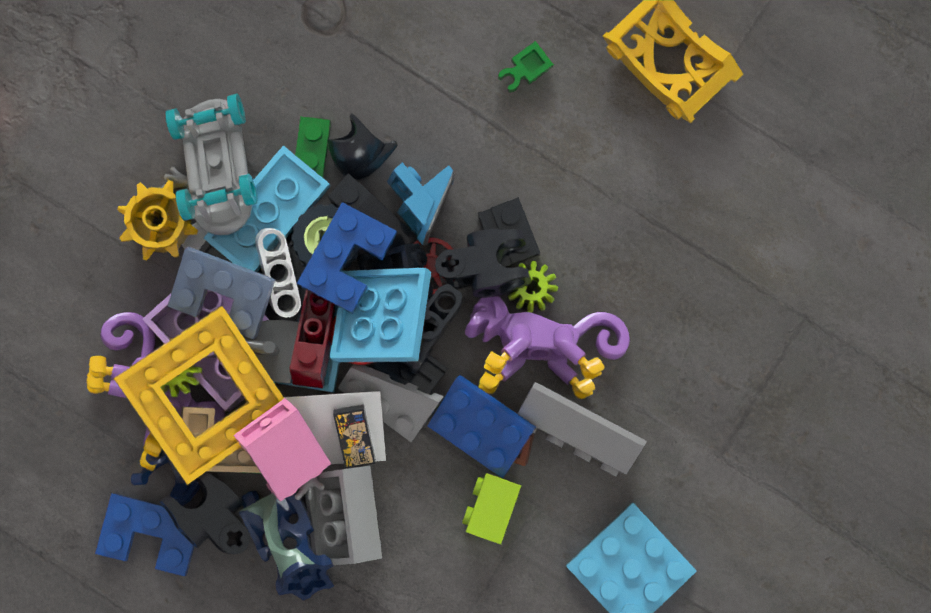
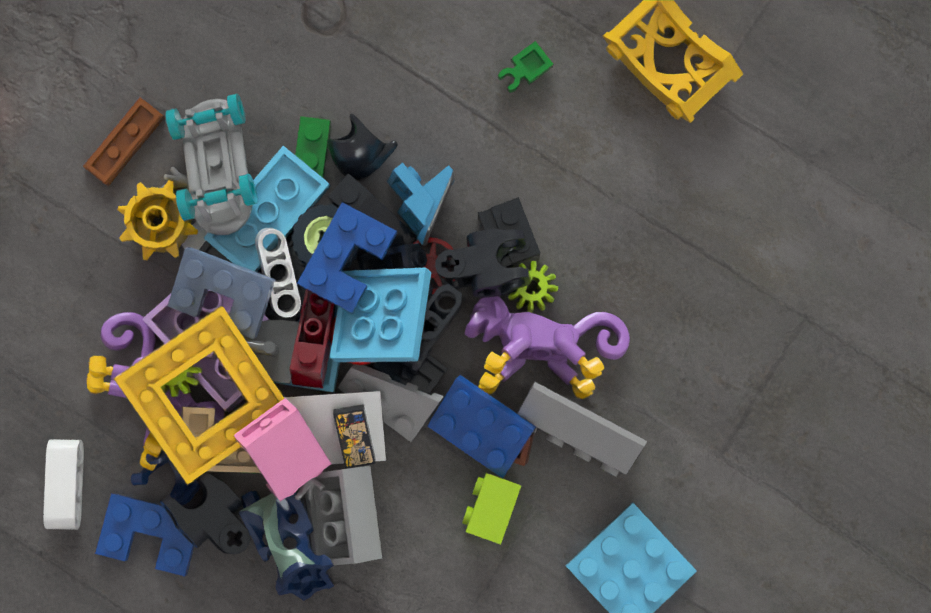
(63, 484): none -> white beam
(124, 141): none -> dark orange tile

